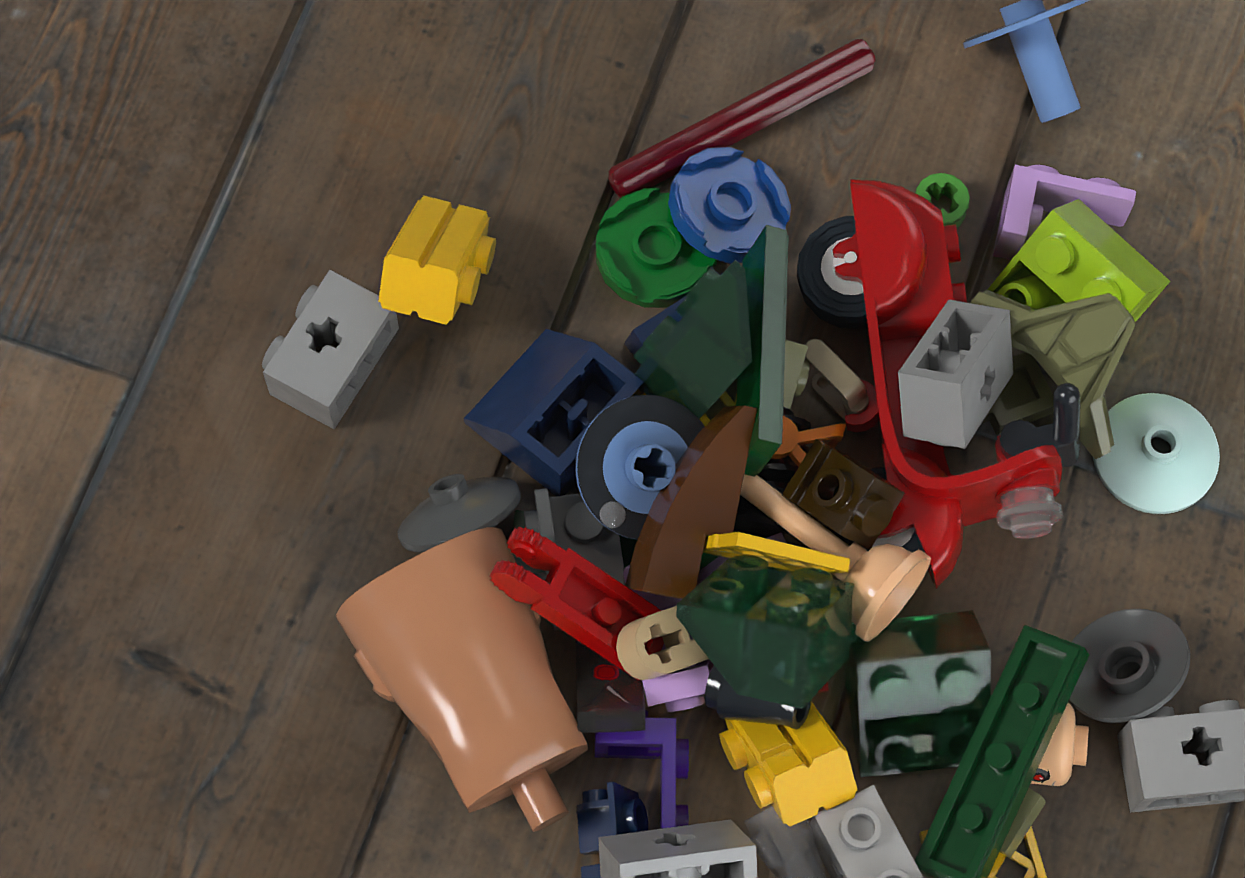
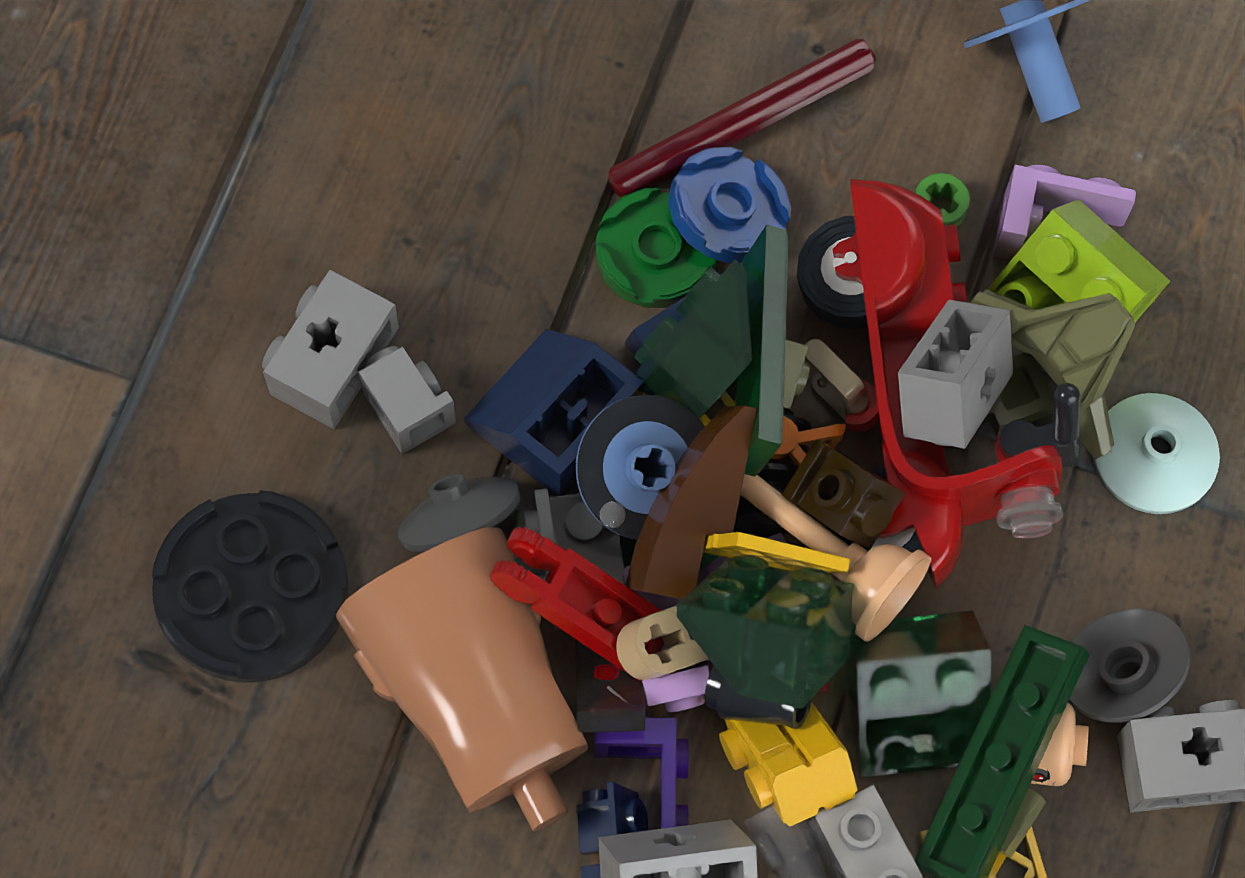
(249, 586): none -> black tile
(406, 398): none -> light grey brick
(436, 260): yellow brick -> none

